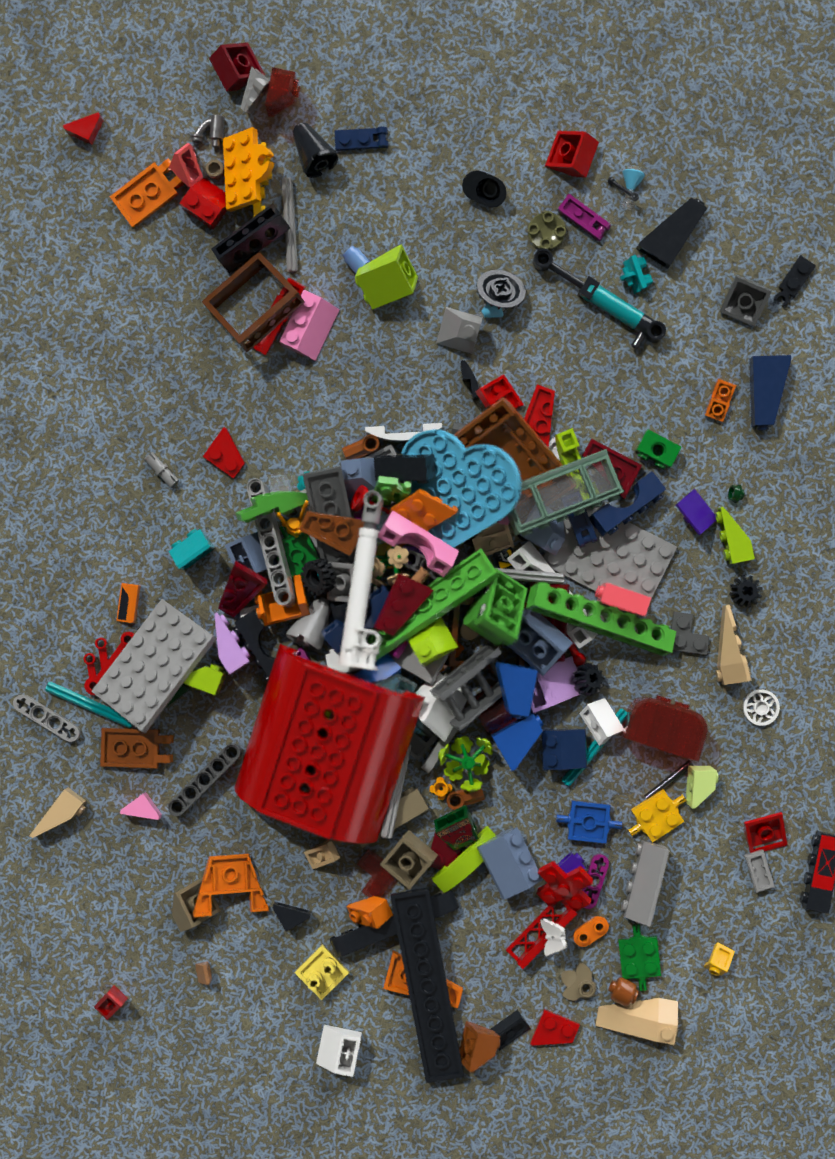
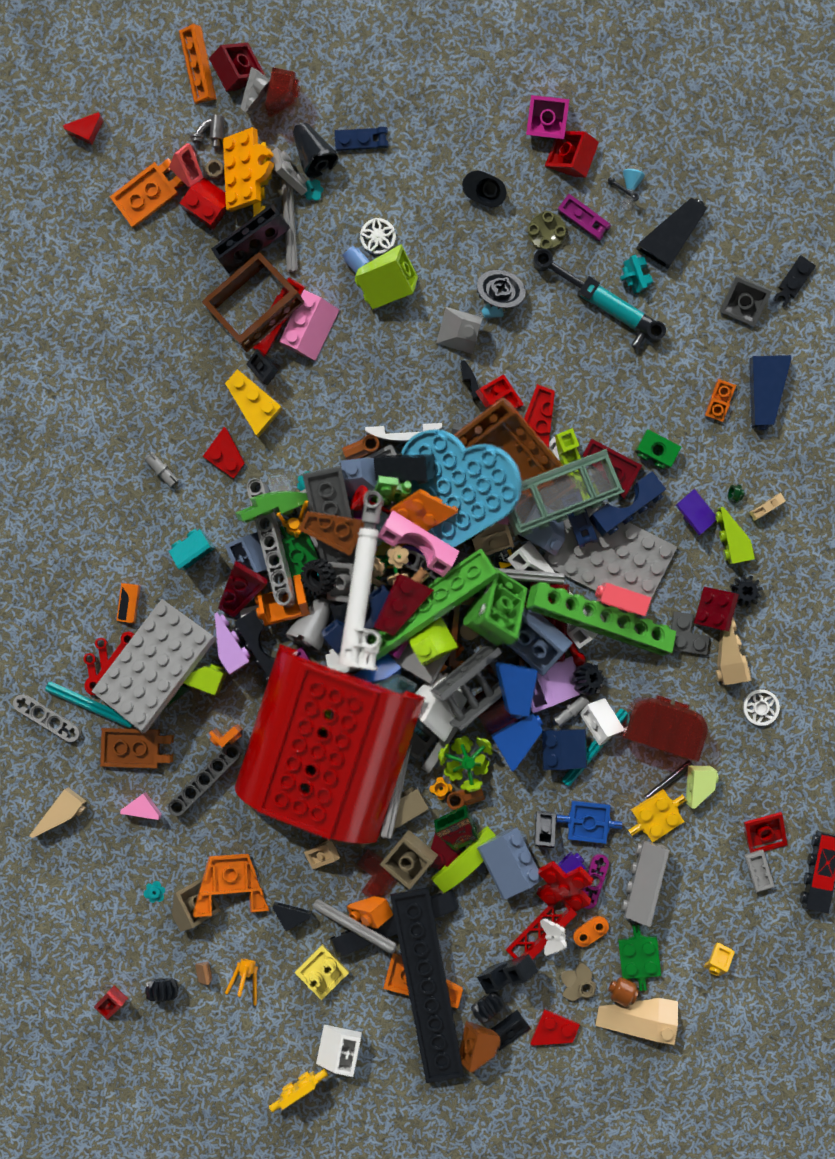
(155, 886): none -> teal plant
(161, 989): none -> black gear
(199, 63): none -> orange slope
(230, 737): none -> orange bracket
(246, 968): none -> light orange plant
(254, 402): none -> yellow wedge
(263, 367): none -> black slope
(285, 170): none -> light grey plate
(293, 1092): none -> yellow plate
(316, 185): none -> teal plant
(355, 926): none -> light grey axle
(377, 236): none -> white wheel
(487, 1007): none -> black gear
(512, 971): none -> black arch
(545, 829): none -> slope
(547, 117): none -> dark pink slope
(571, 710): none -> light grey pin
(716, 609): none -> dark red plate
(767, 506): none -> tan piece

